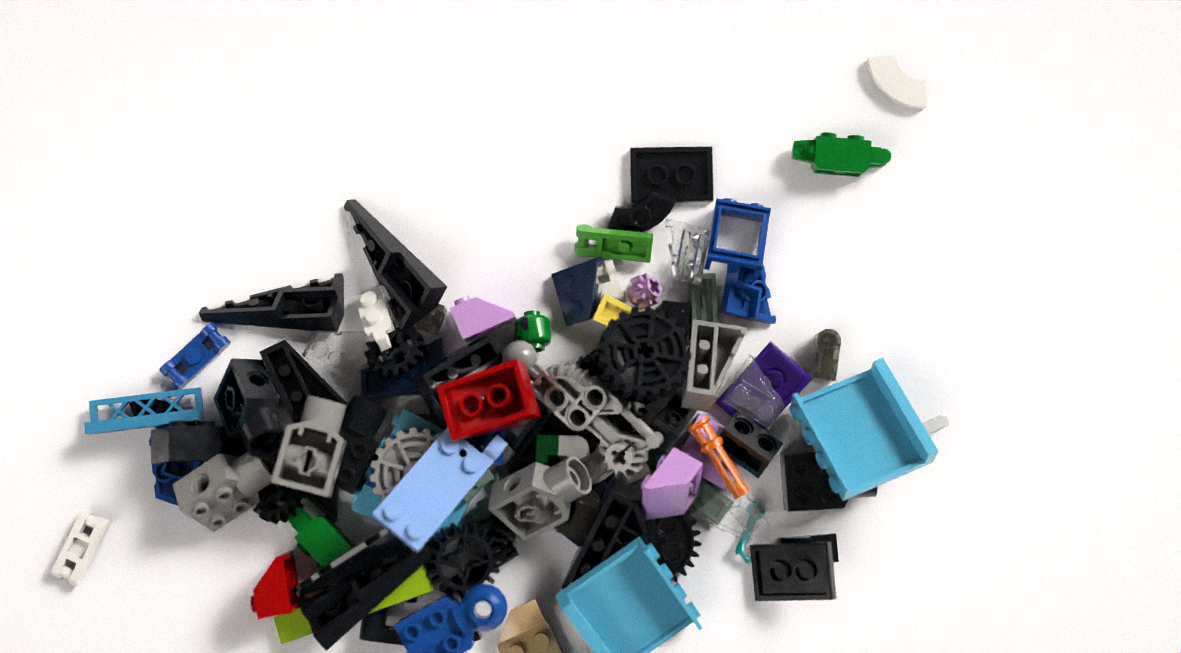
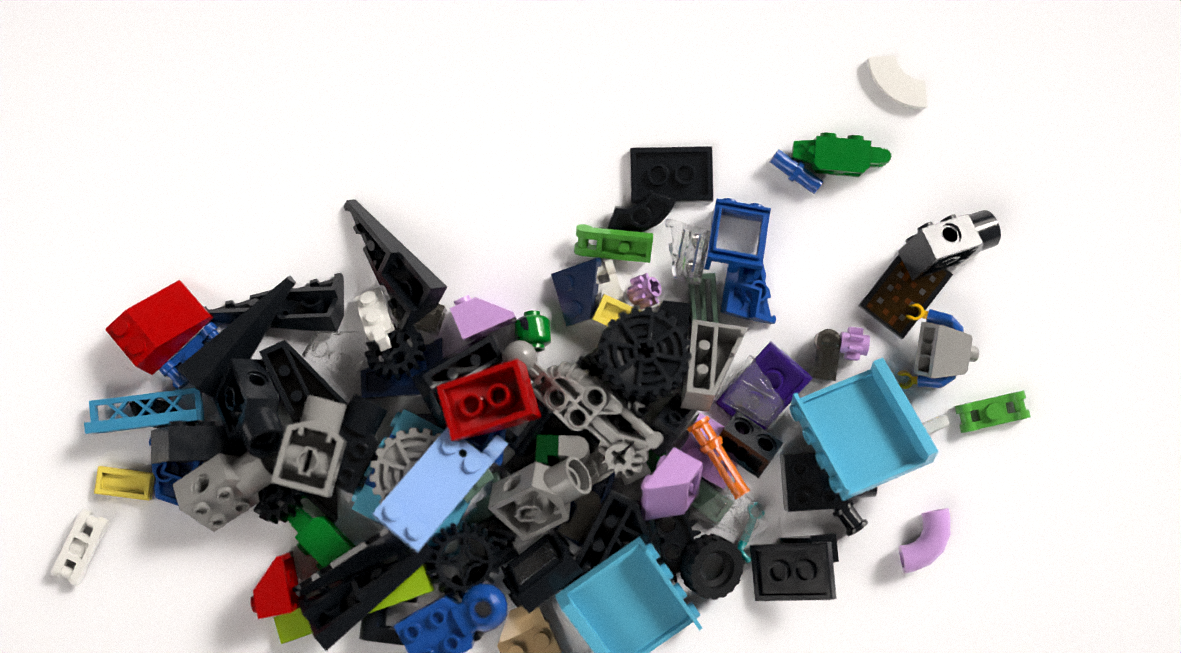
(124, 483): none -> light yellow tile
(158, 326): none -> red slope
(237, 340): none -> black wedge
(540, 571): none -> black window
(727, 577): none -> black tyre
(796, 171): none -> blue pin
(850, 518): none -> black bush
(854, 343): none -> lavender gear
(895, 291): none -> tile
(929, 544): none -> lavender cylinder
(941, 350): none -> light grey torso
(949, 242): none -> black brick
(992, 411): none -> bright green plate

